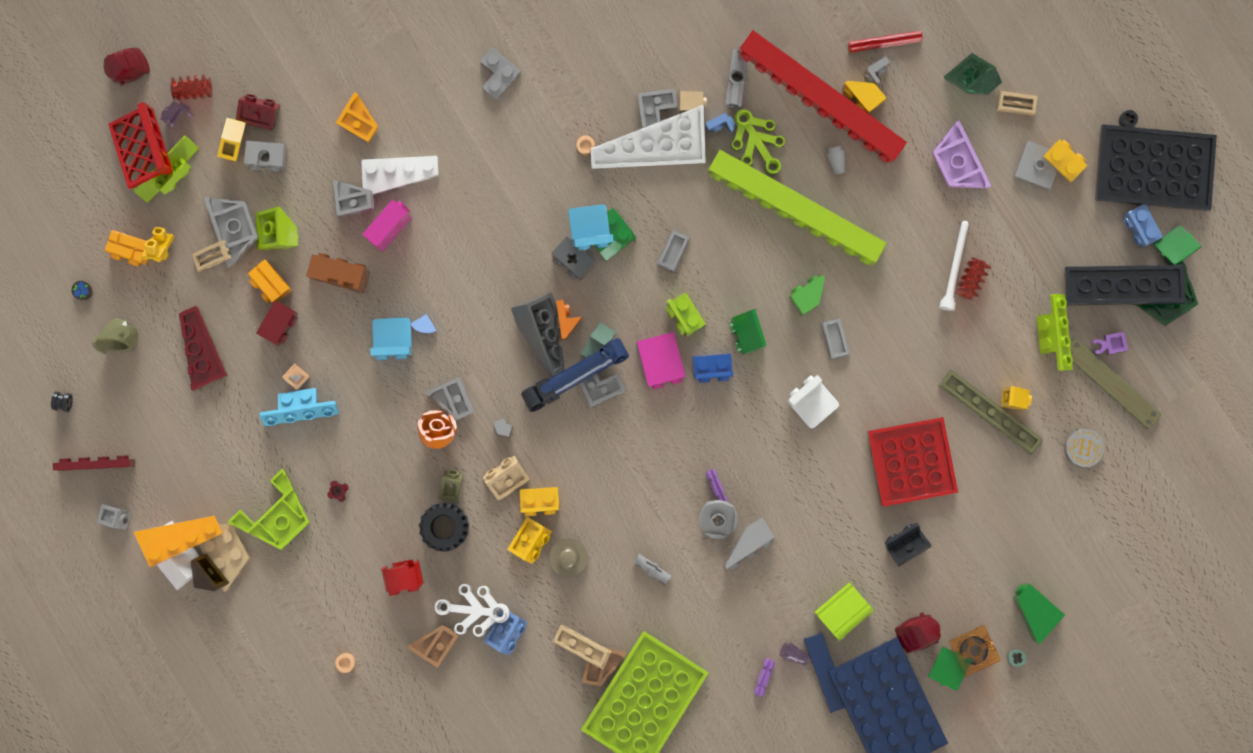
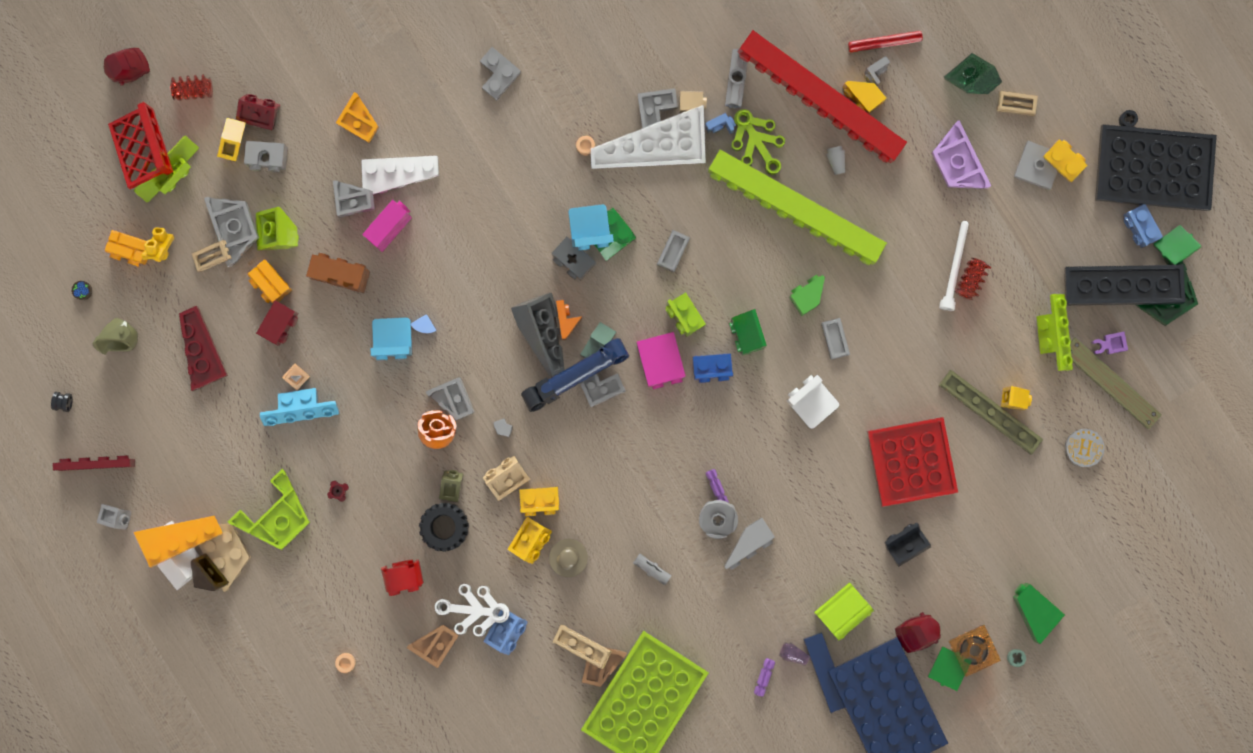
(171, 113): clear purple bracket -> none

